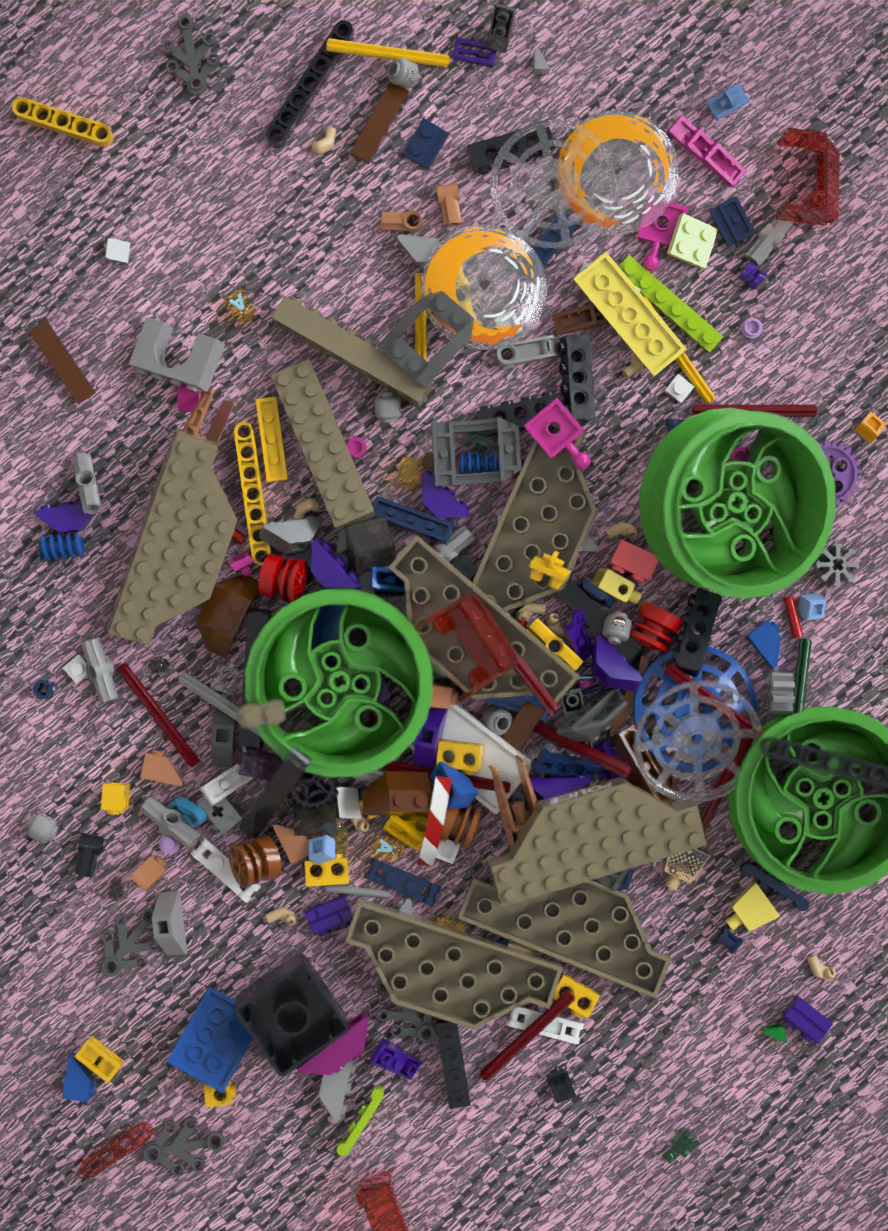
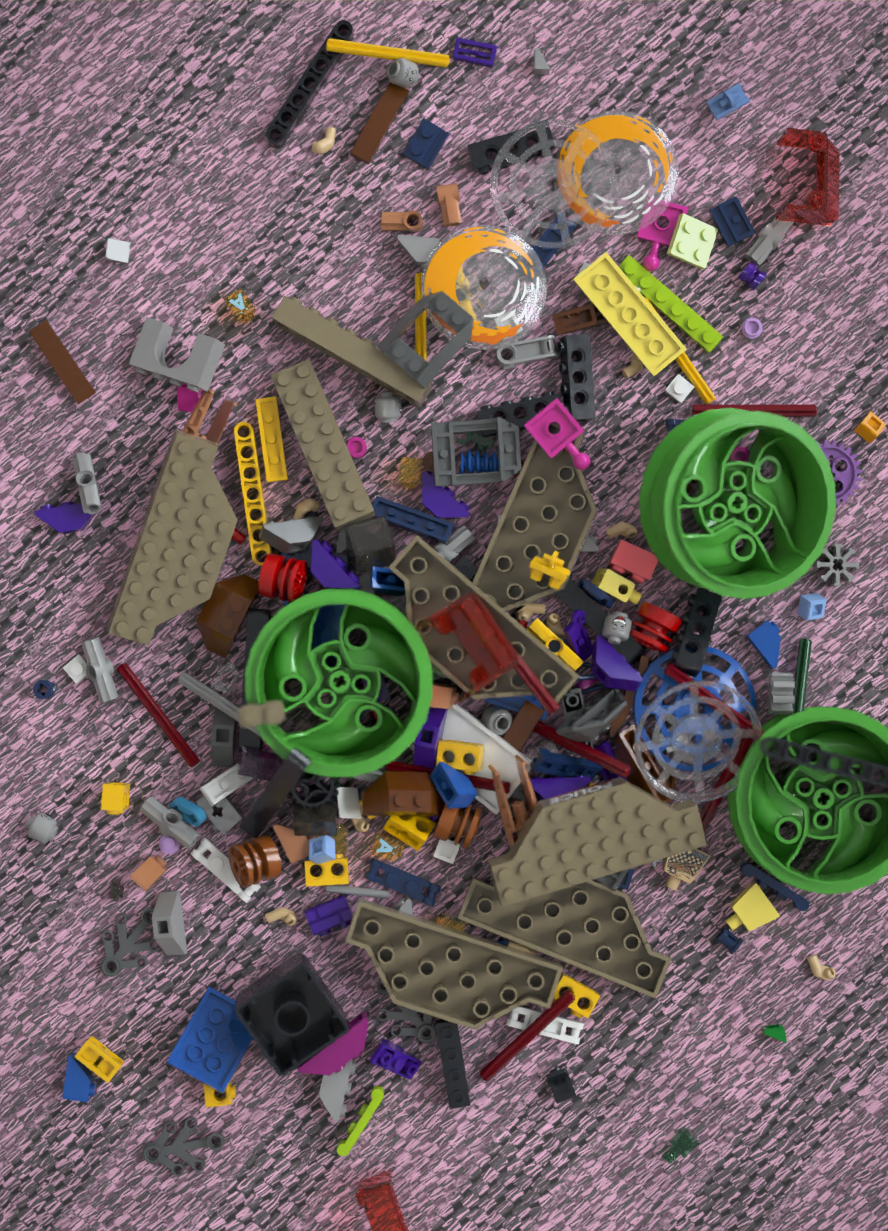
(55, 115): yellow beam -> none
(64, 547): blue piece -> none
(89, 850): black piece -> none
(116, 1148): clear red beam -> none
(158, 664): clear smoke plate -> none
(160, 769): nougat slope -> none
(192, 59): dark grey plant -> none
(242, 562): dark pink tile -> none
(435, 821): sticker -> none
(501, 28): dark grey slope -> none
(706, 151): dark pink slope -> none
(793, 617): red piece -> none
(806, 1019): dark purple brick -> none

